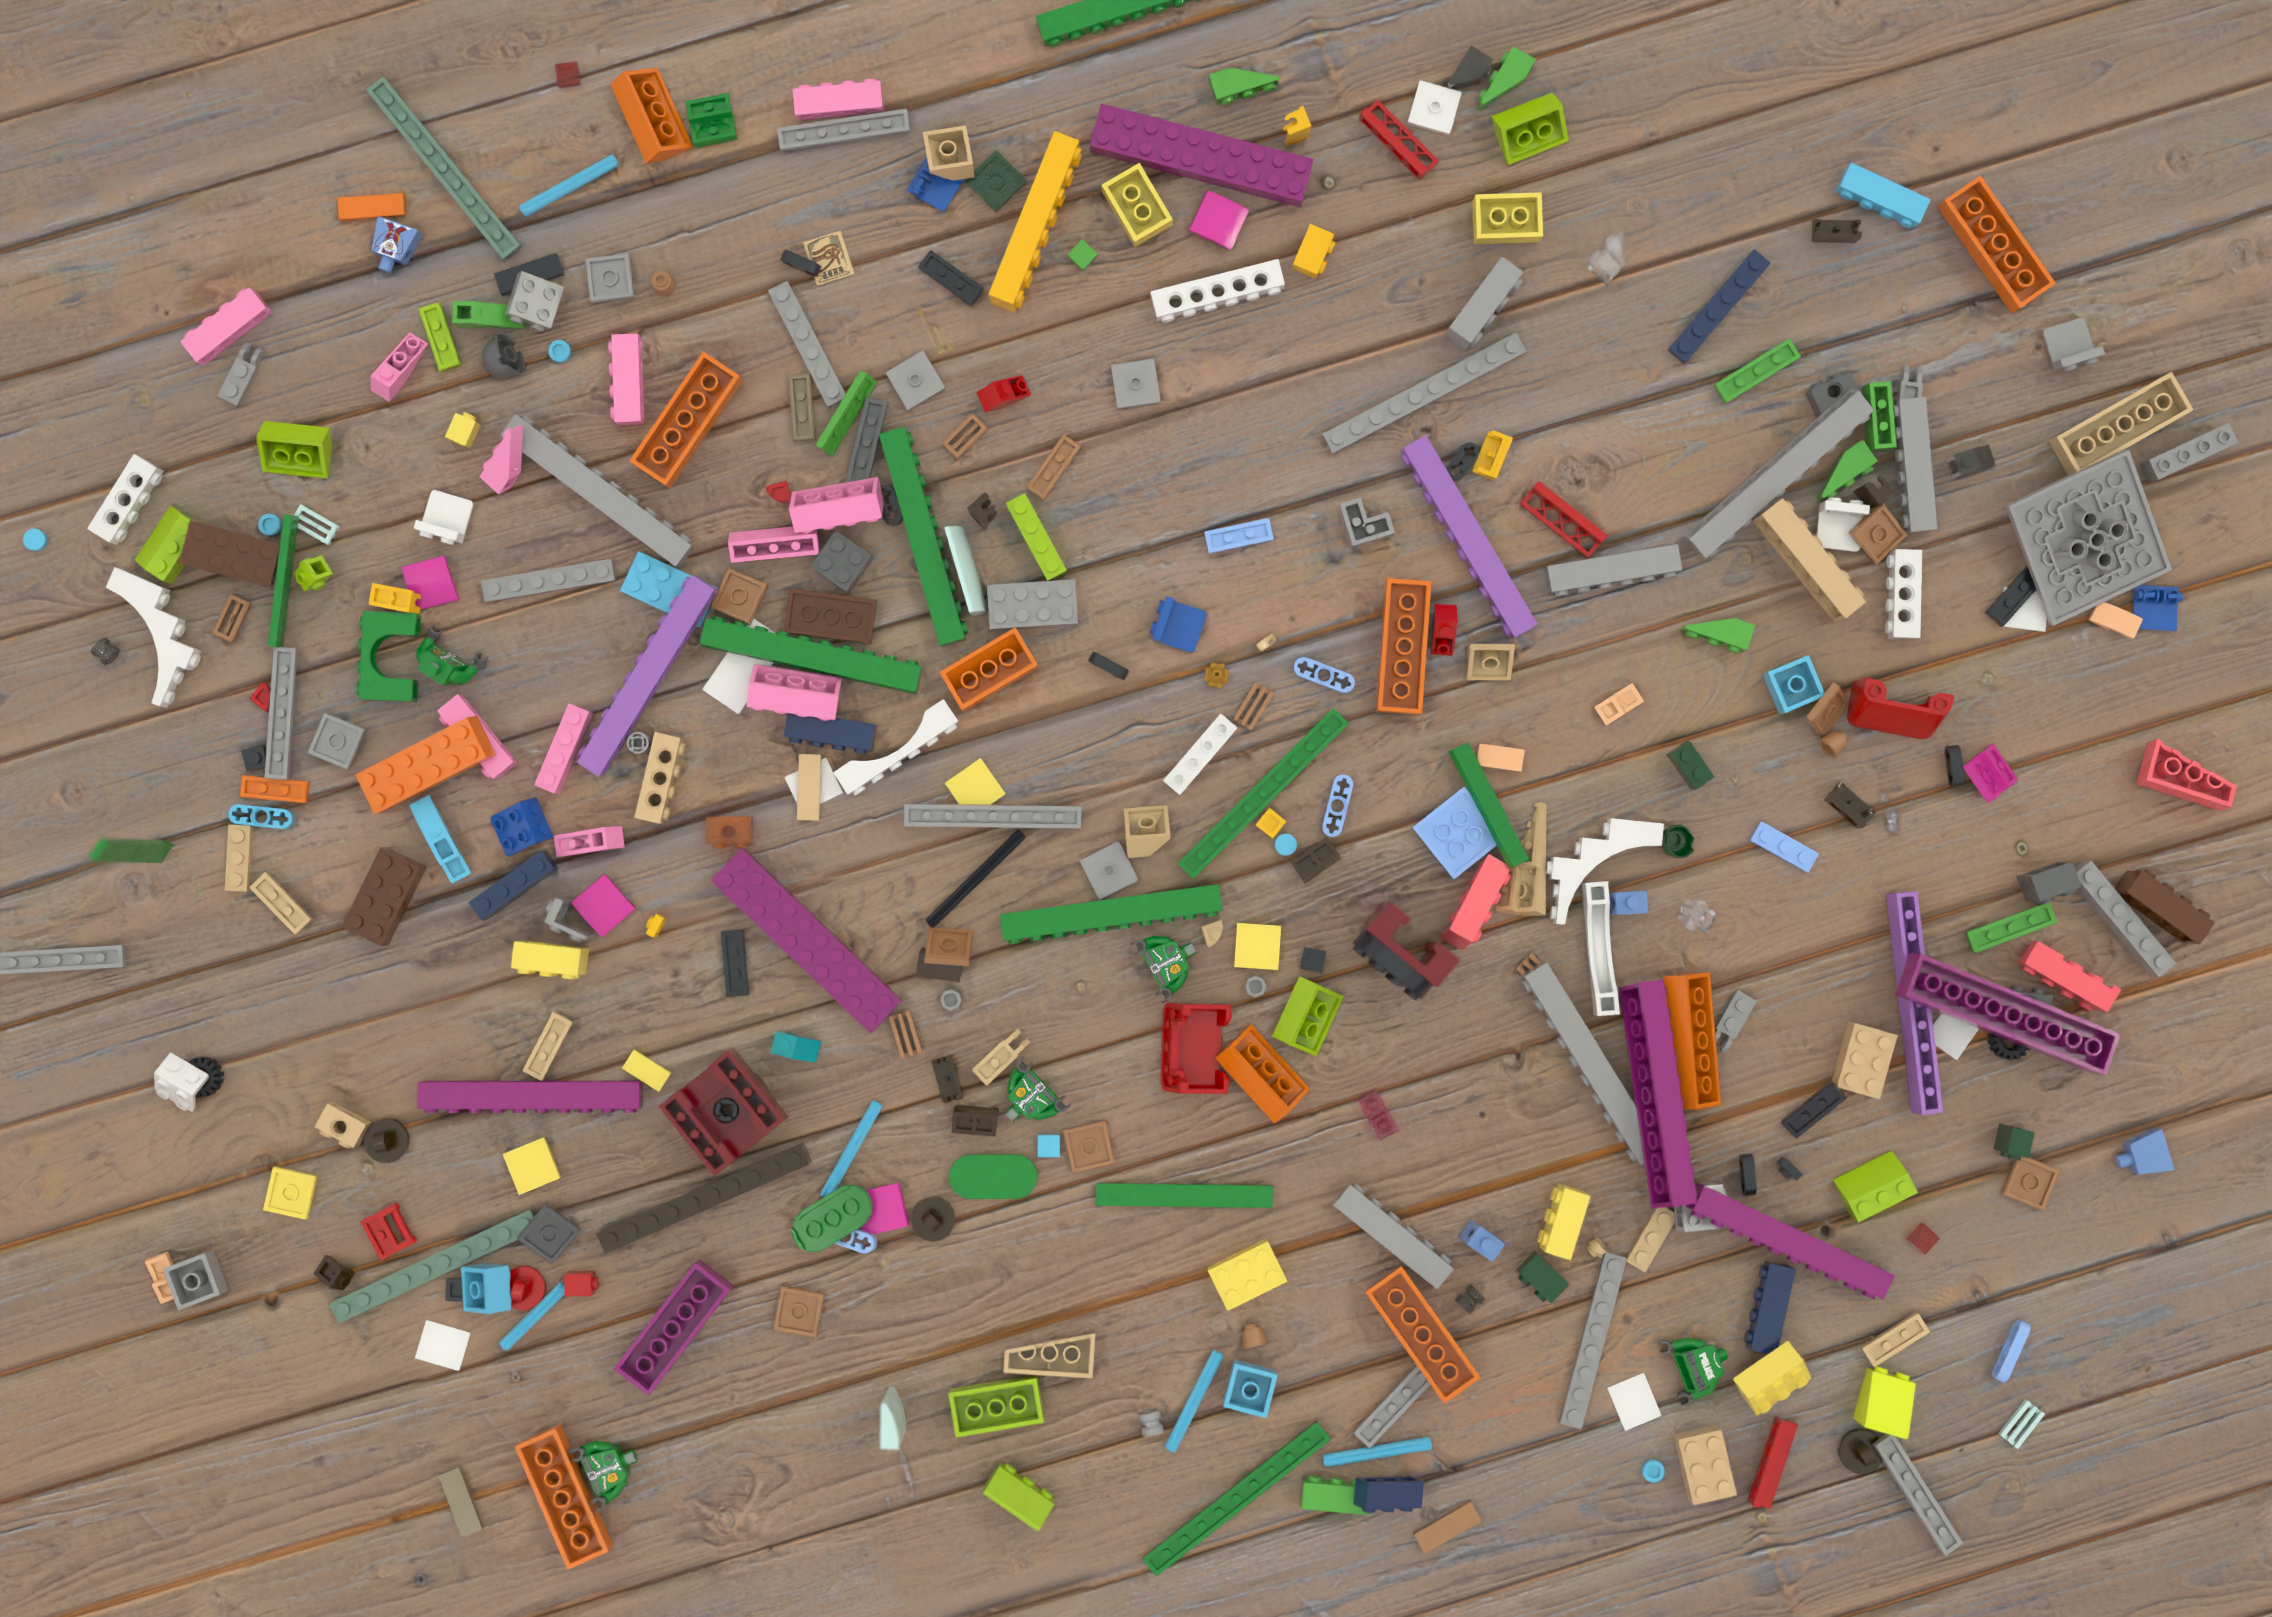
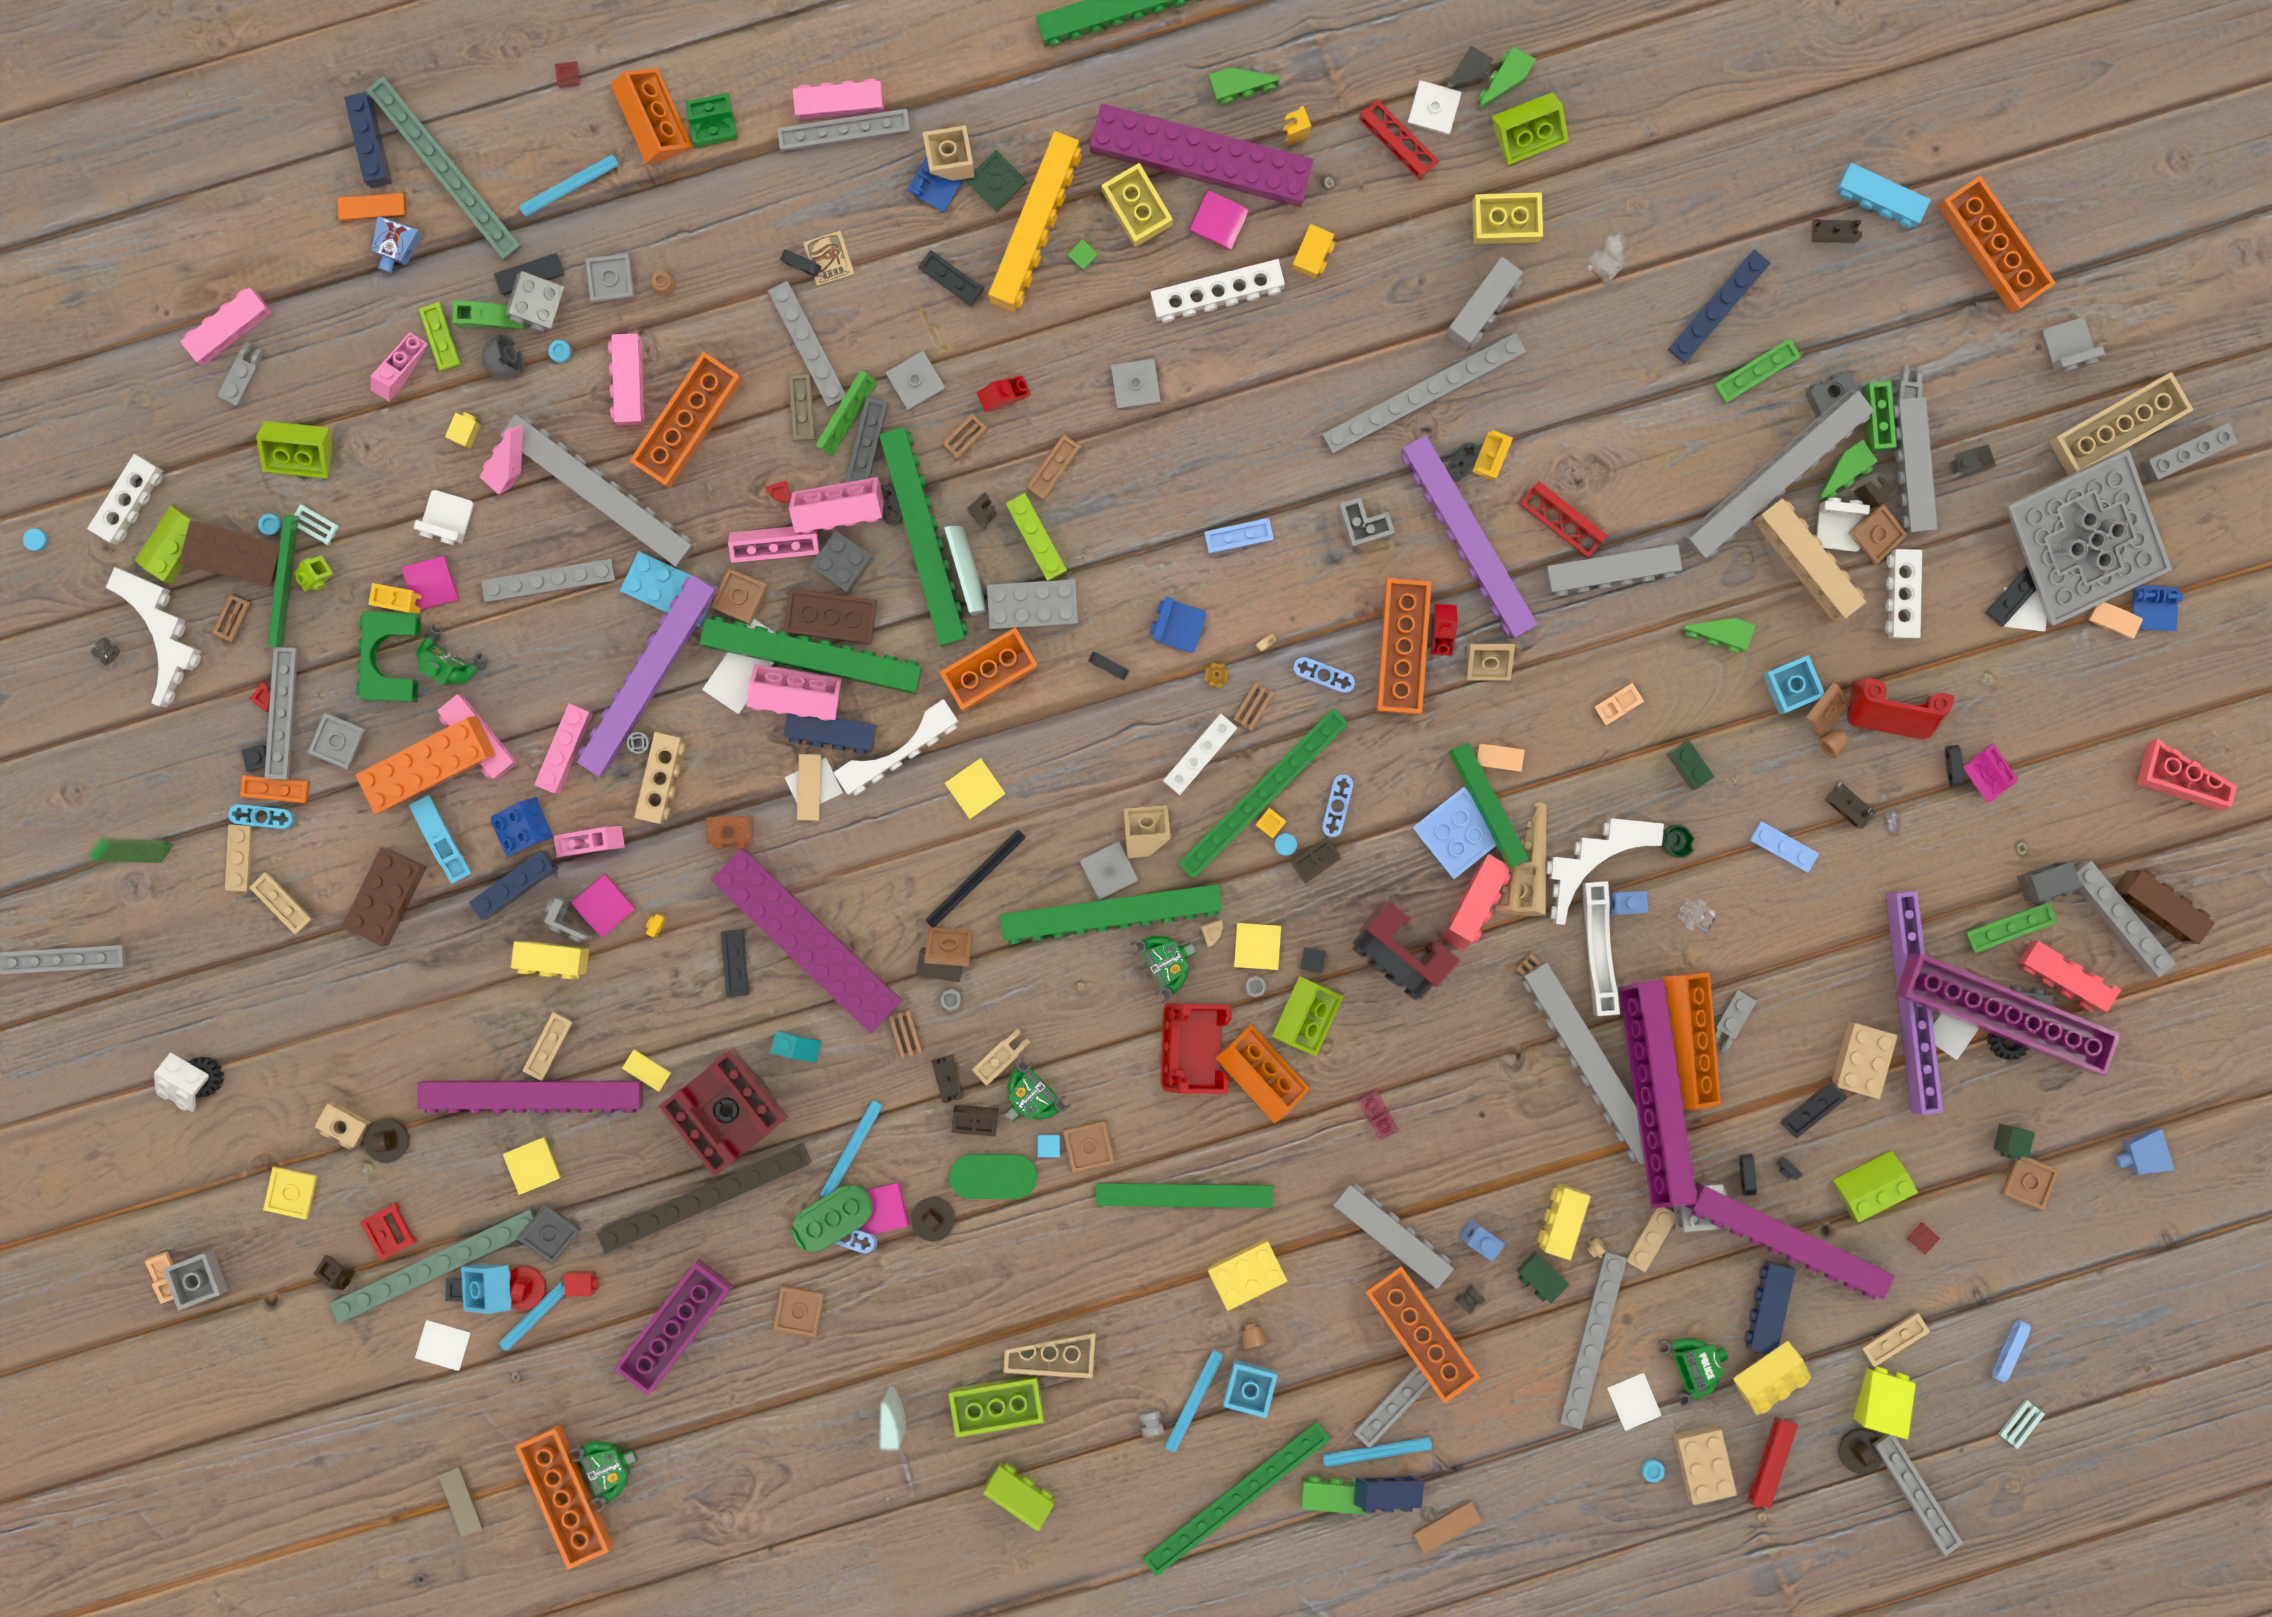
(368, 140): none -> dark blue brick
(992, 815): light grey plate -> none

